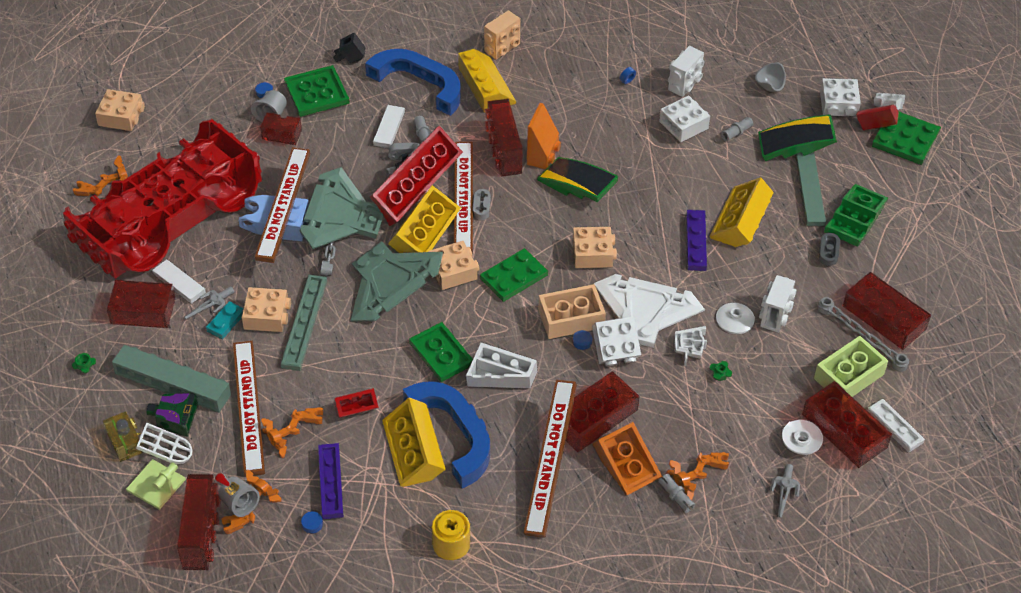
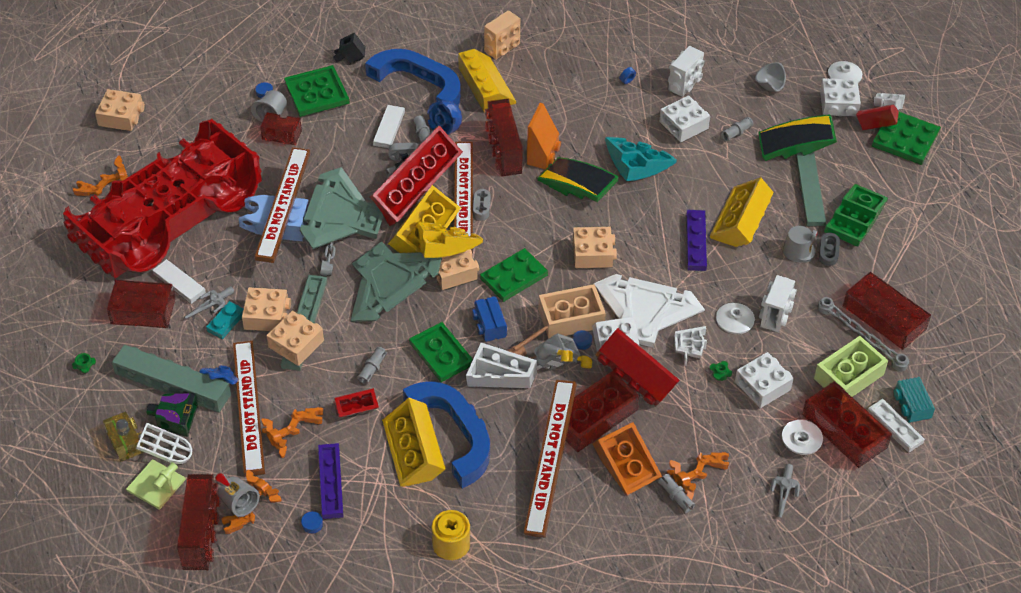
(222, 372): none -> blue plate
(295, 337): none -> light nougat brick
(372, 365): none -> light grey pin
(439, 242): none -> yellow brick
(446, 115): none -> blue cylinder
(490, 319): none -> blue brick
(520, 350): none -> nougat plant
(559, 351): none -> light grey torso
(636, 367): none -> red slope
(638, 159): none -> teal brick
(764, 379): none -> white brick
(799, 245): none -> light grey hat
(844, 70): none -> white dish
(913, 399): none -> teal brick

